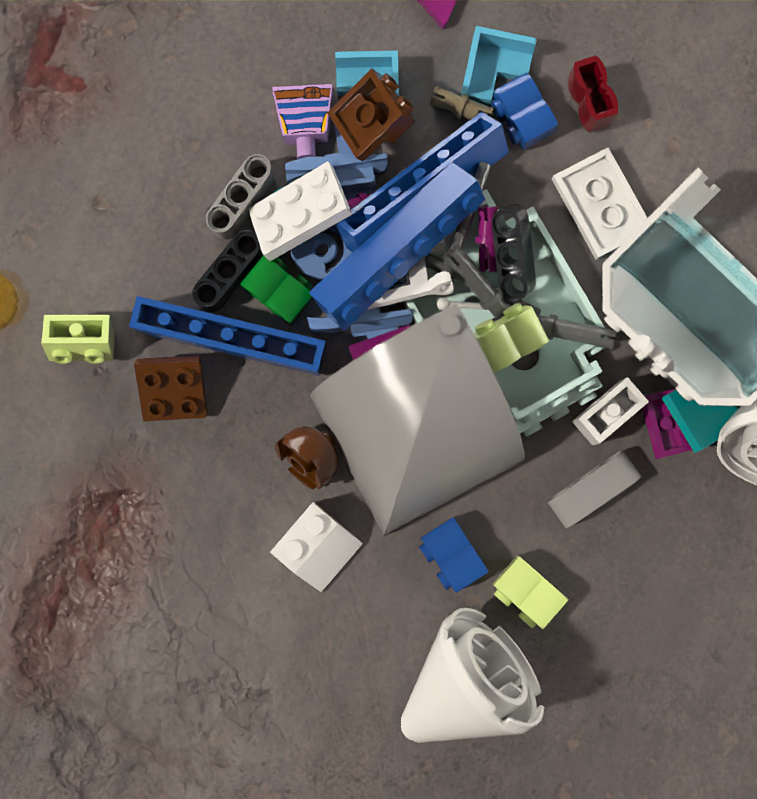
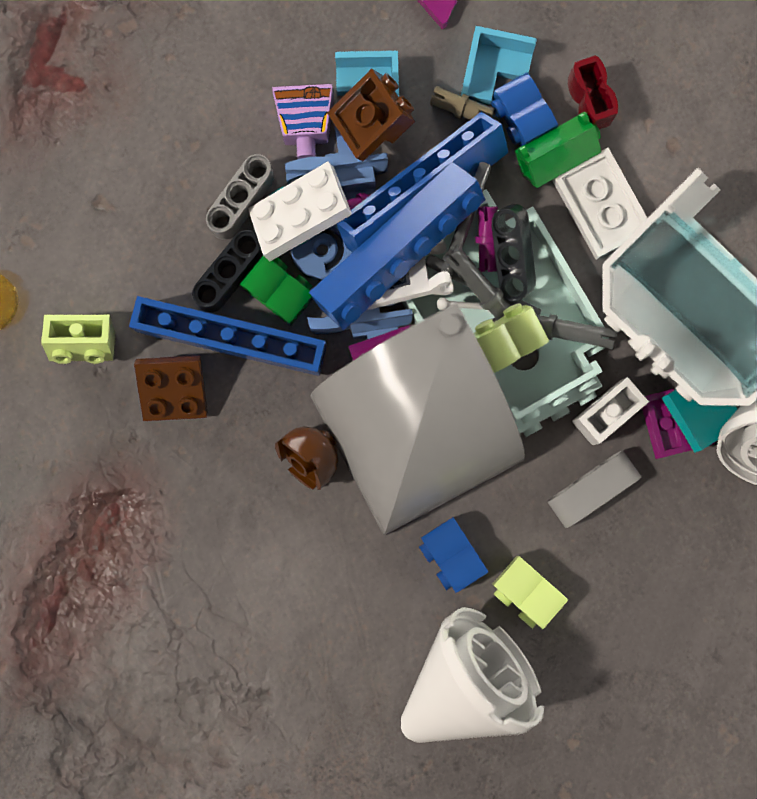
(316, 547): white slope -> none
(559, 150): none -> green brick

